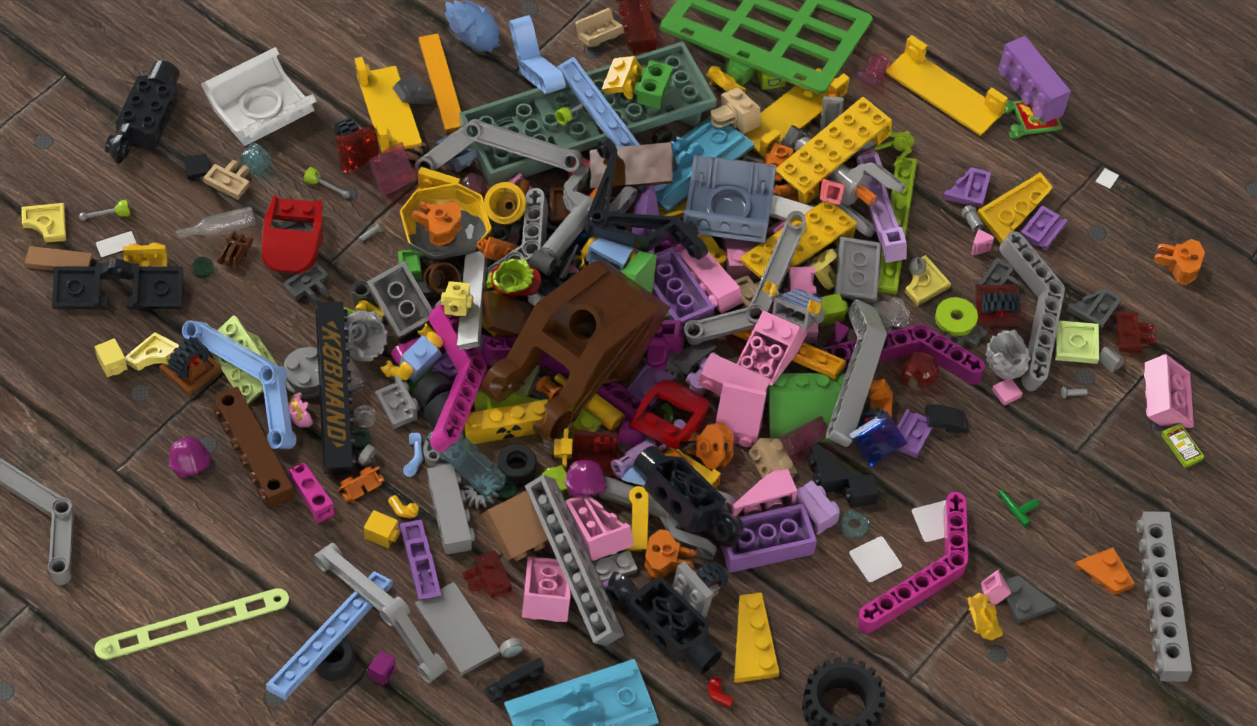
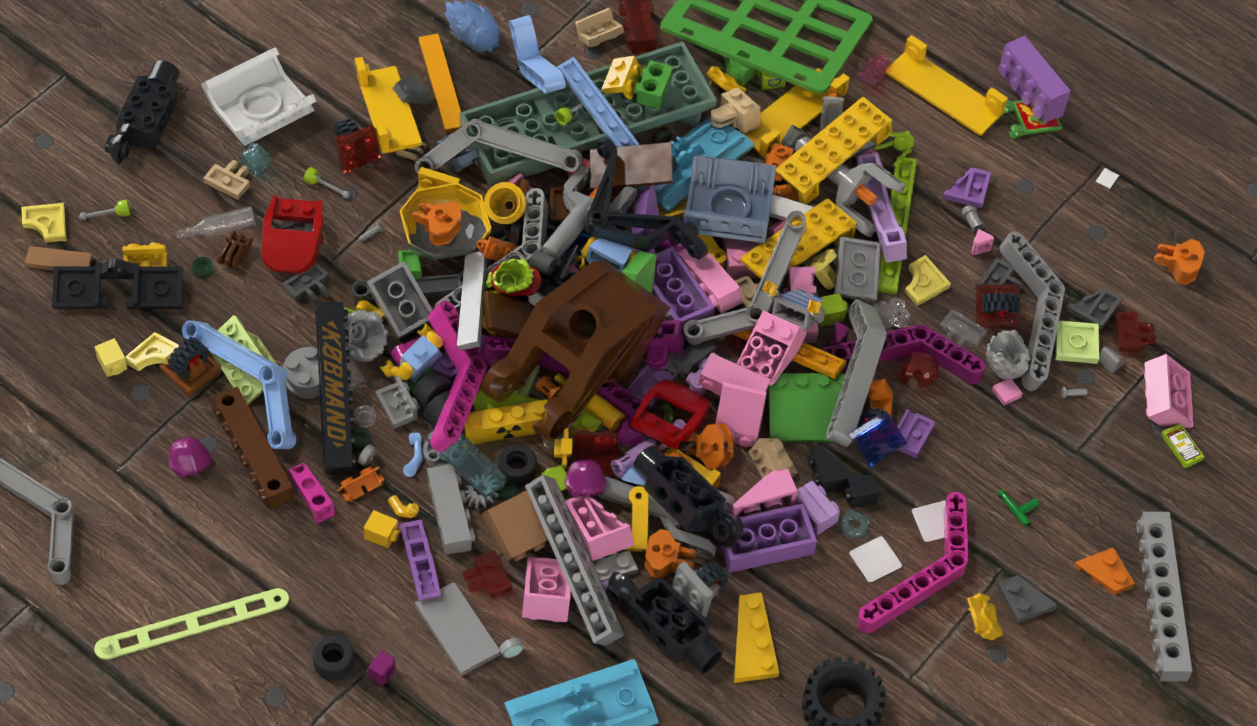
(115, 244): white sticker -> none
(196, 166): black piece -> none
(298, 411): bright pink hair -> none
(323, 641): light blue tile -> none
(391, 610): light grey piece -> none
(392, 169): clear pink hinge -> none
(438, 276): reddish brown helmet -> none
(457, 298): light yellow brick -> none
(475, 183): clear pink head -> none
(515, 679): black hinge -> none
(716, 693): red arm -> none
(804, 436): clear pink slope -> none
(831, 191): coral slope -> none
(913, 267): light grey hinge -> none
(946, 417): black slope -> none
(956, 306): lime tile -> none
(995, 588): bright pink slope -> none
(1014, 207): yellow wing -> none
(1043, 228): medium lavender plate -> none

